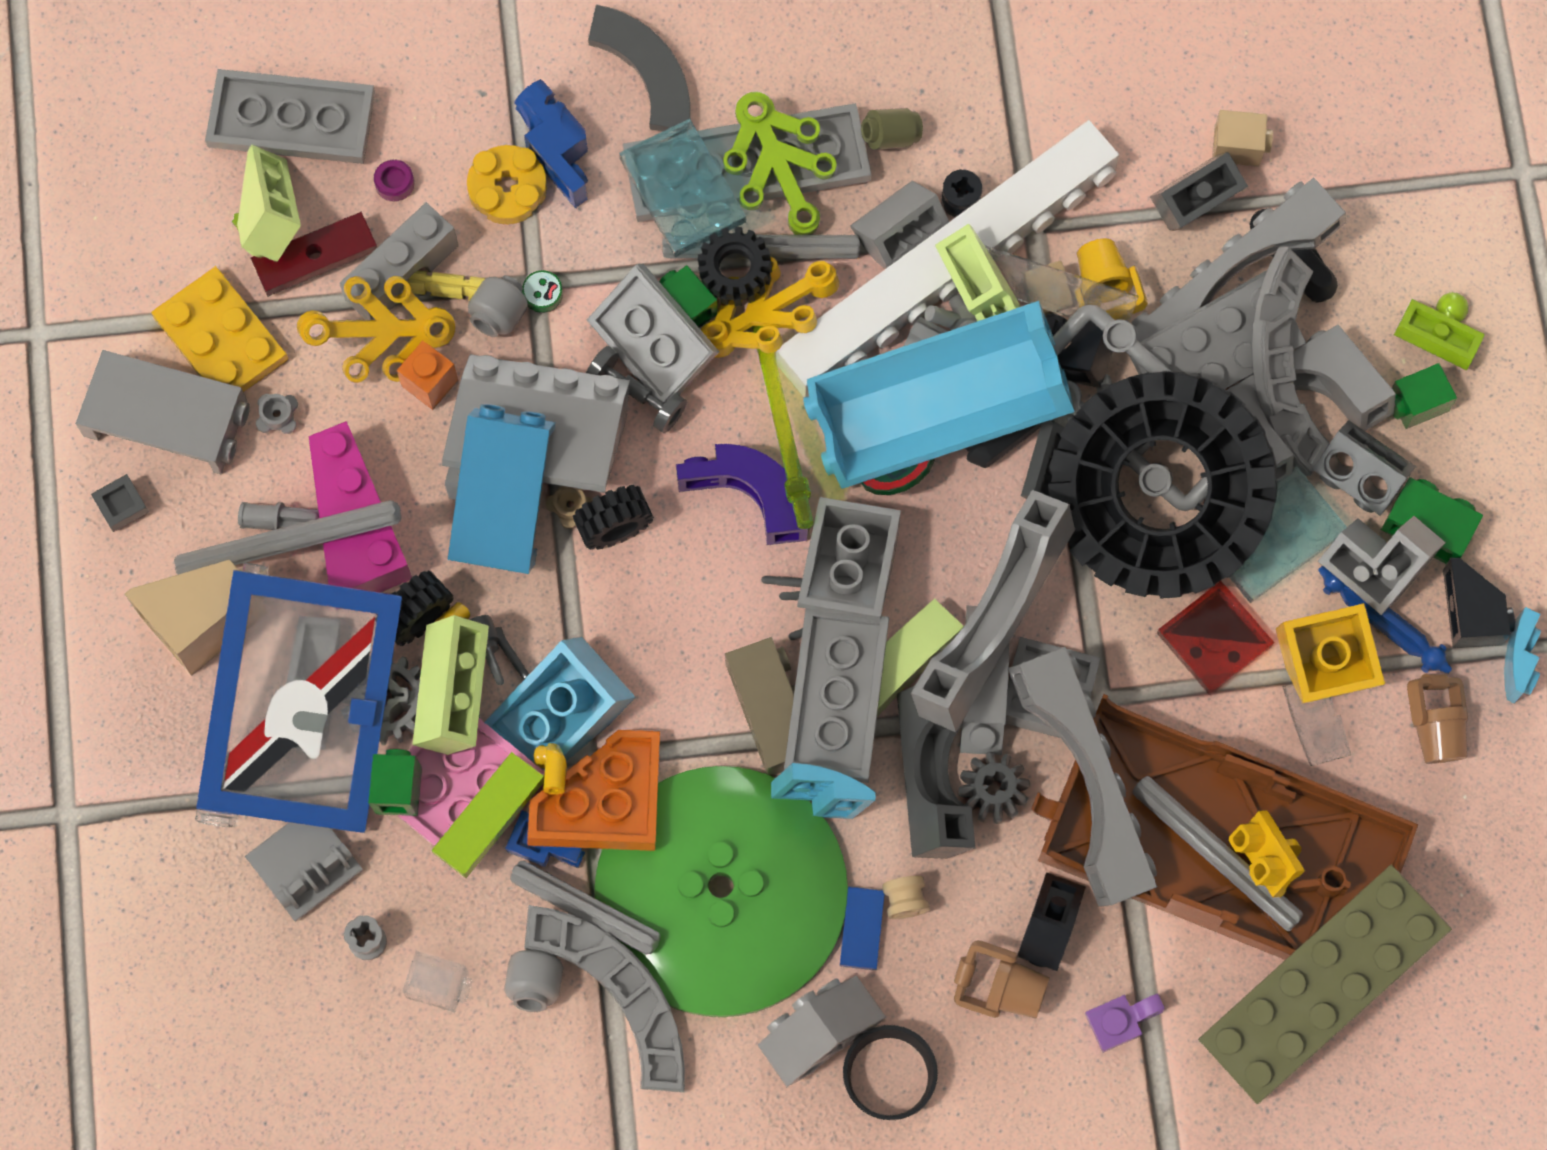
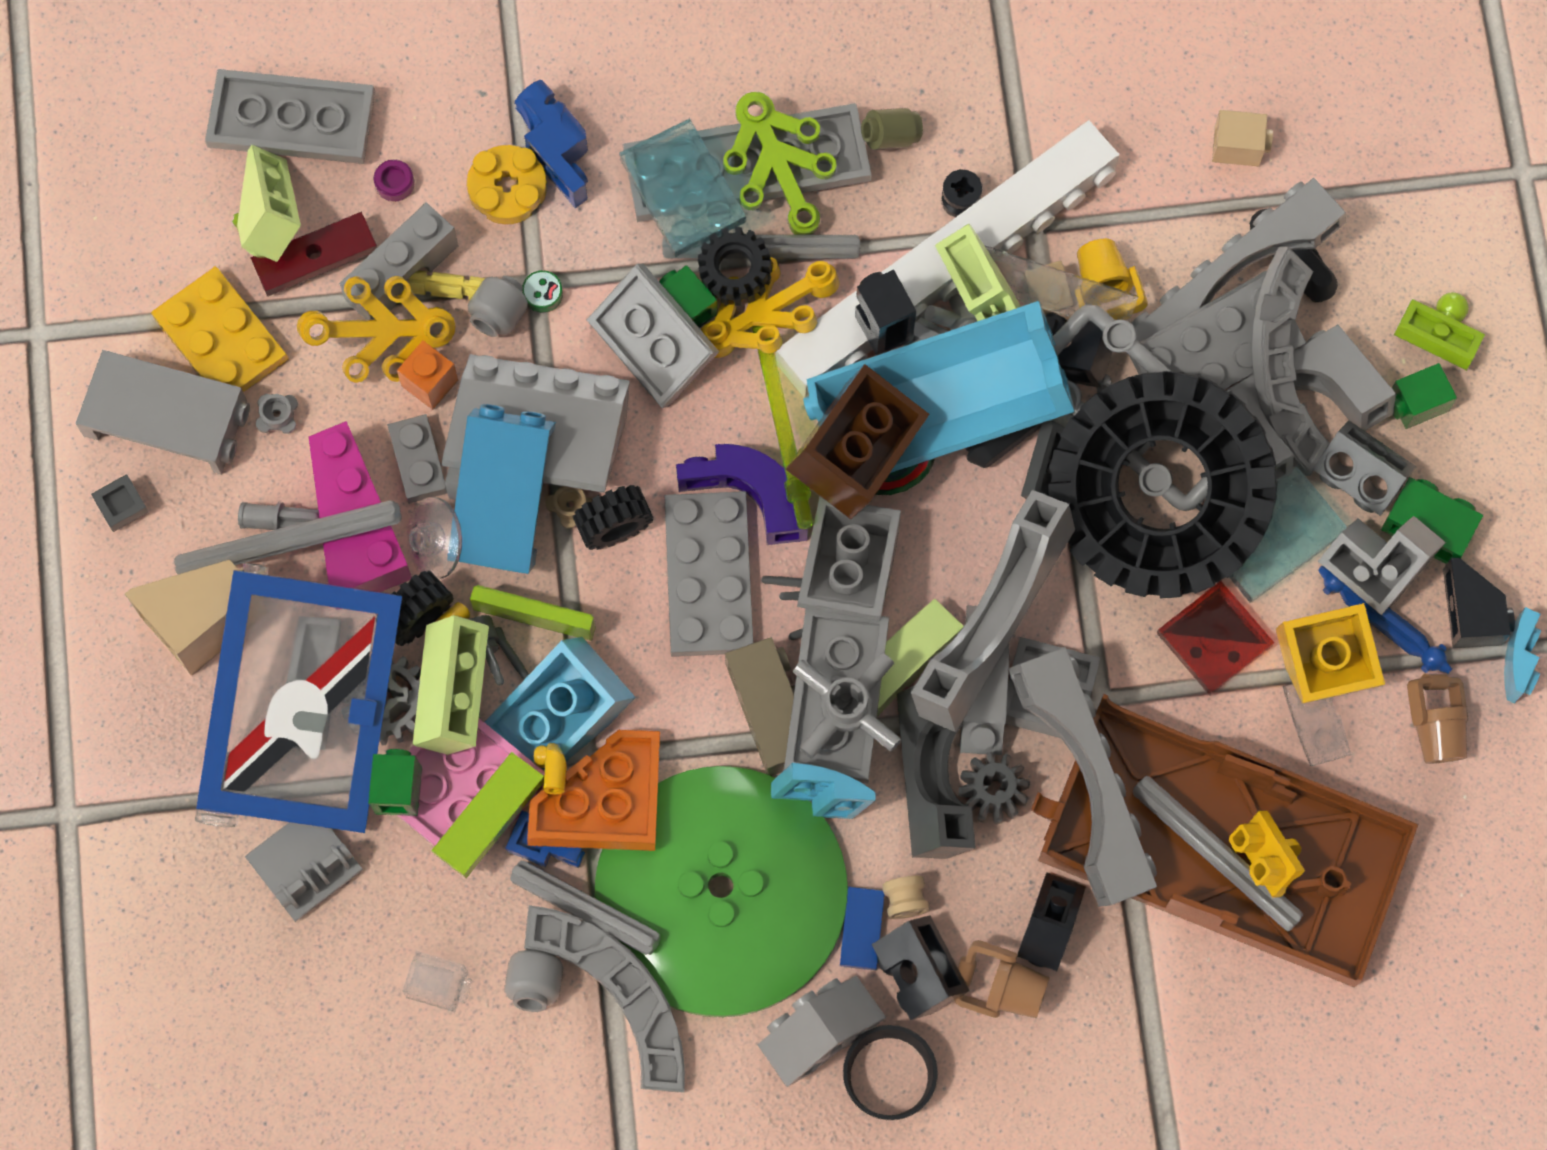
(372, 948): light grey bush -> none
(417, 458): none -> light grey plate
(434, 537): none -> clear dish
(533, 612): none -> lime tile
(650, 58): dark grey tile -> none
(668, 412): dark grey wheel -> none
(708, 573): none -> light grey plate
(846, 689): none -> light grey bar
(857, 442): none -> reddish brown brick
(885, 311): none -> black brick
(900, 223): light grey brick -> none
(938, 975): none -> black brick
(1117, 1021): medium lavender plate -> none
(1198, 191): dark grey brick -> none
(1324, 984): olive brick -> none

